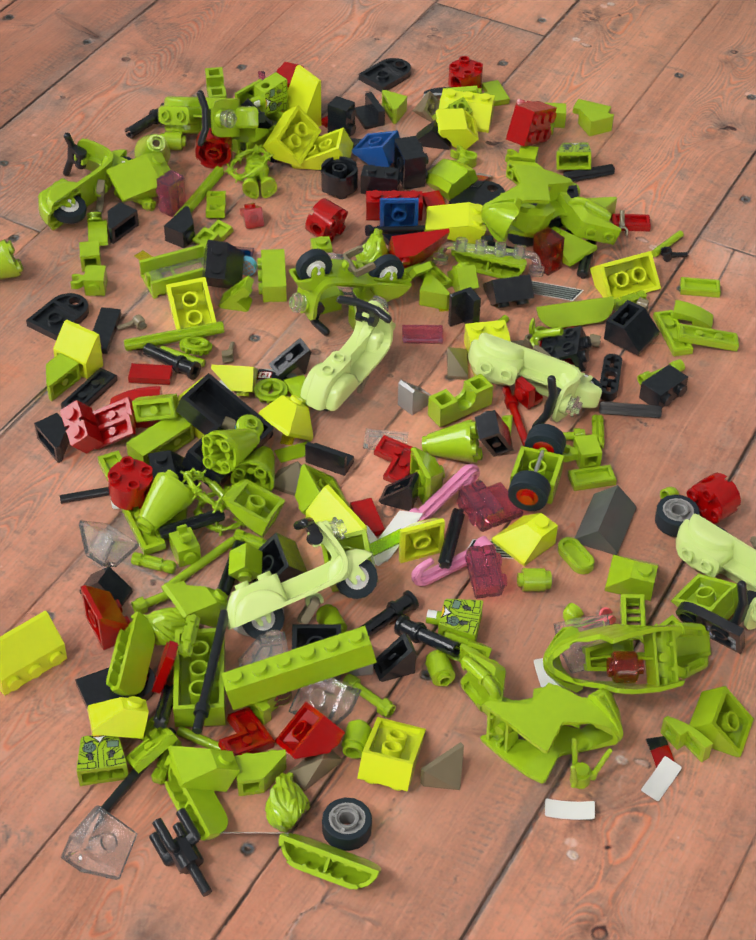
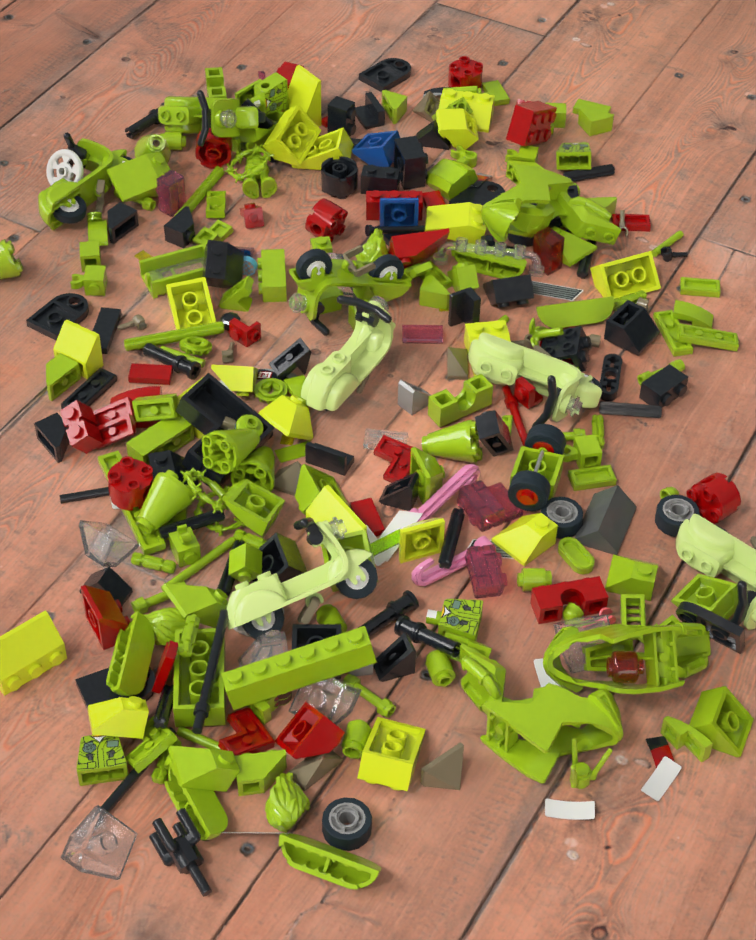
(69, 170): none -> white plate
(227, 317): none -> black tile
(244, 334): none -> red bracket
(565, 514): none -> wheel
(586, 593): none -> red arch

